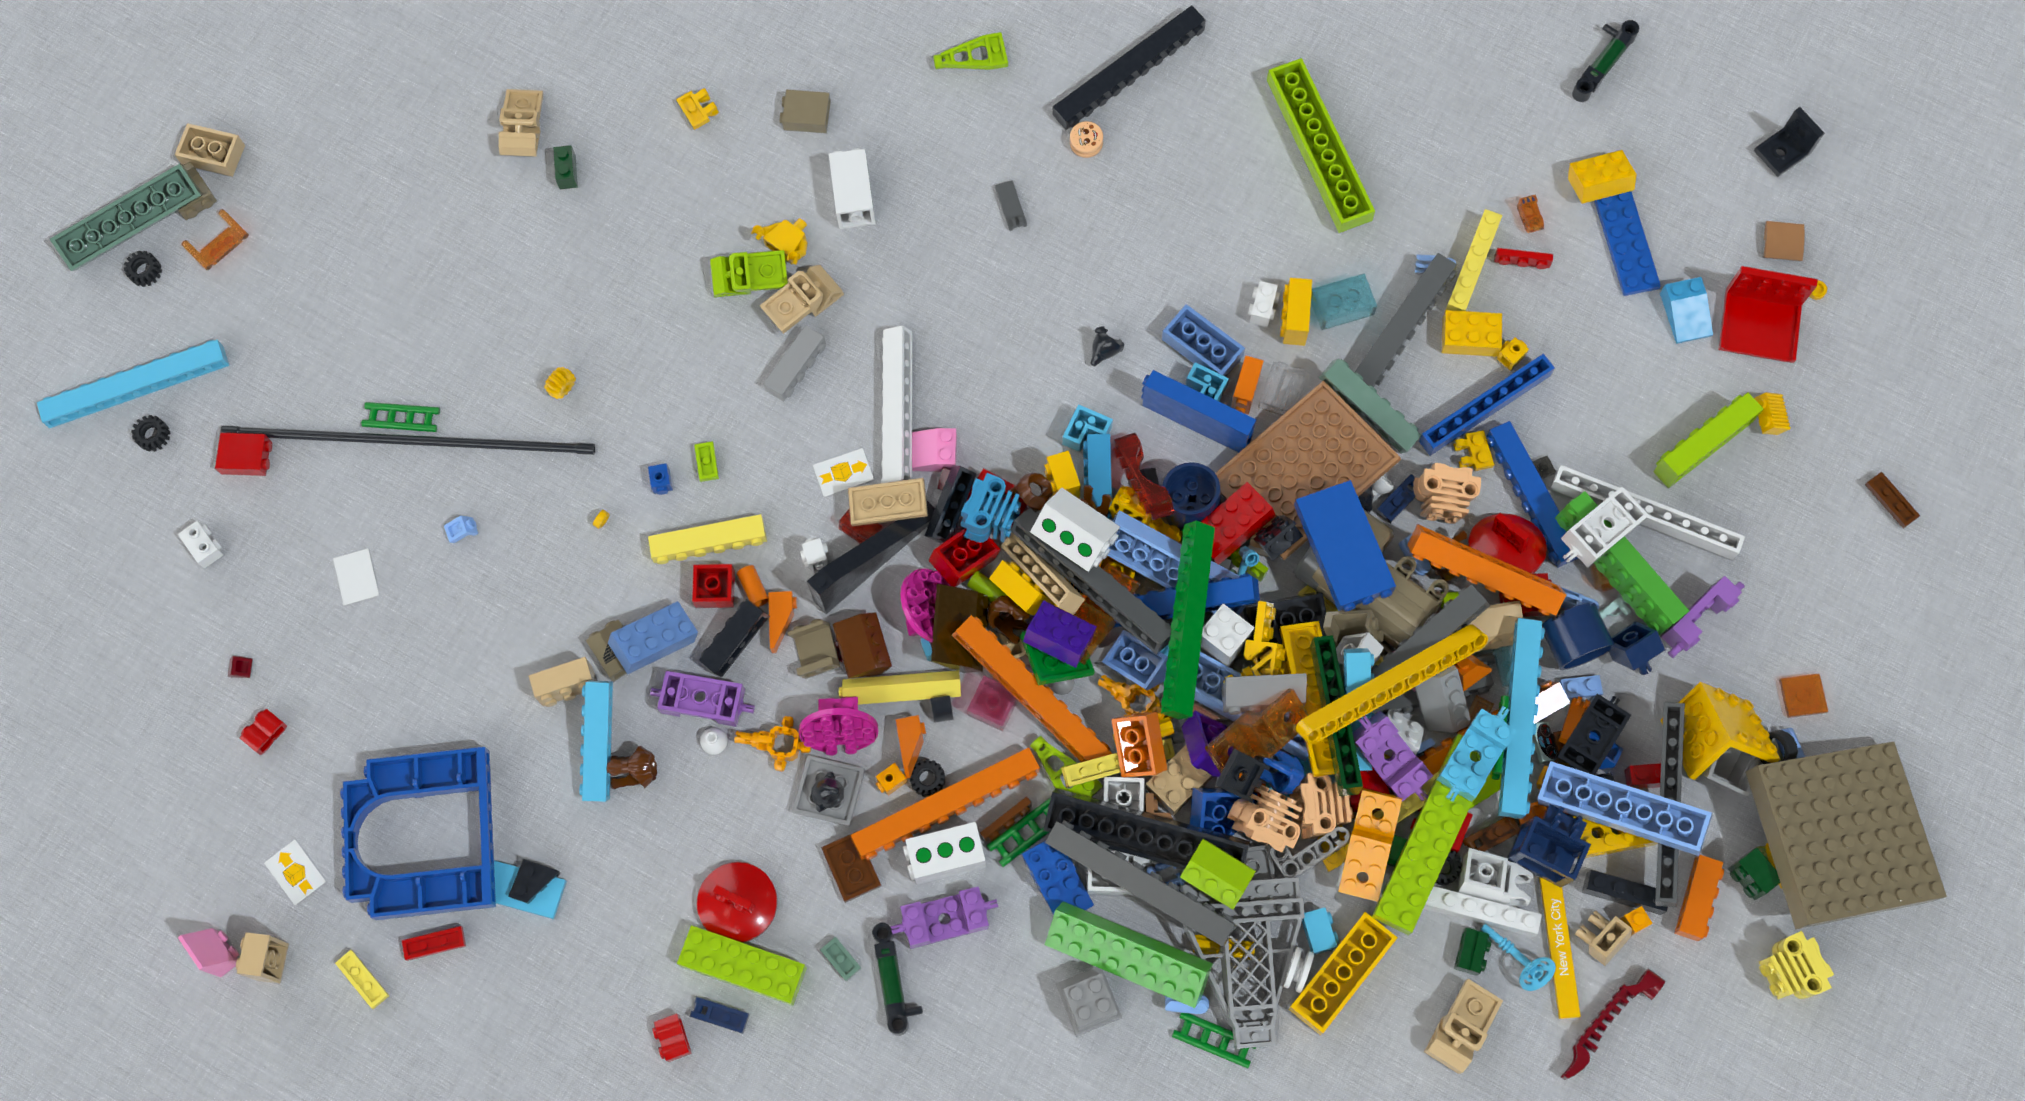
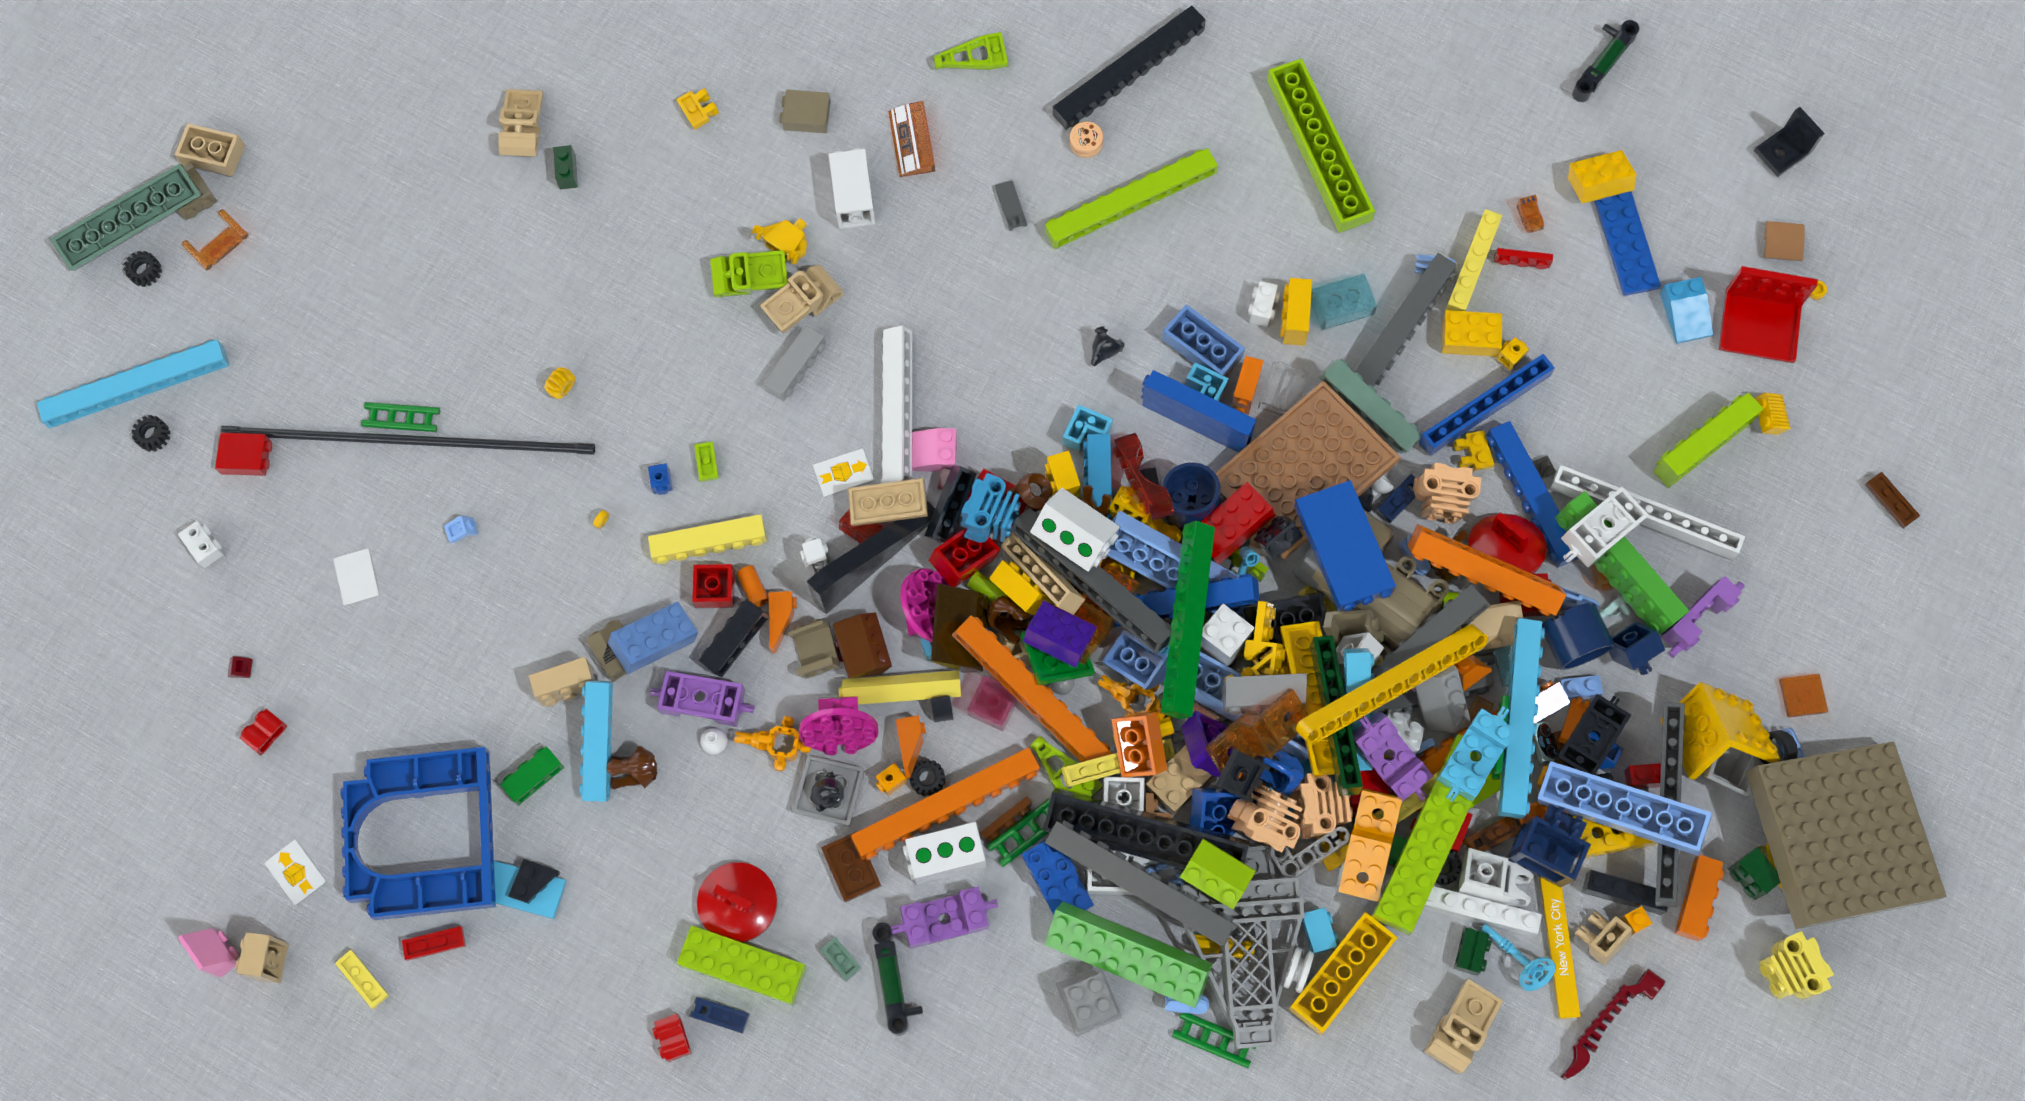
(531, 775): none -> green brick
(911, 139): none -> clear orange slope
(1131, 198): none -> lime brick

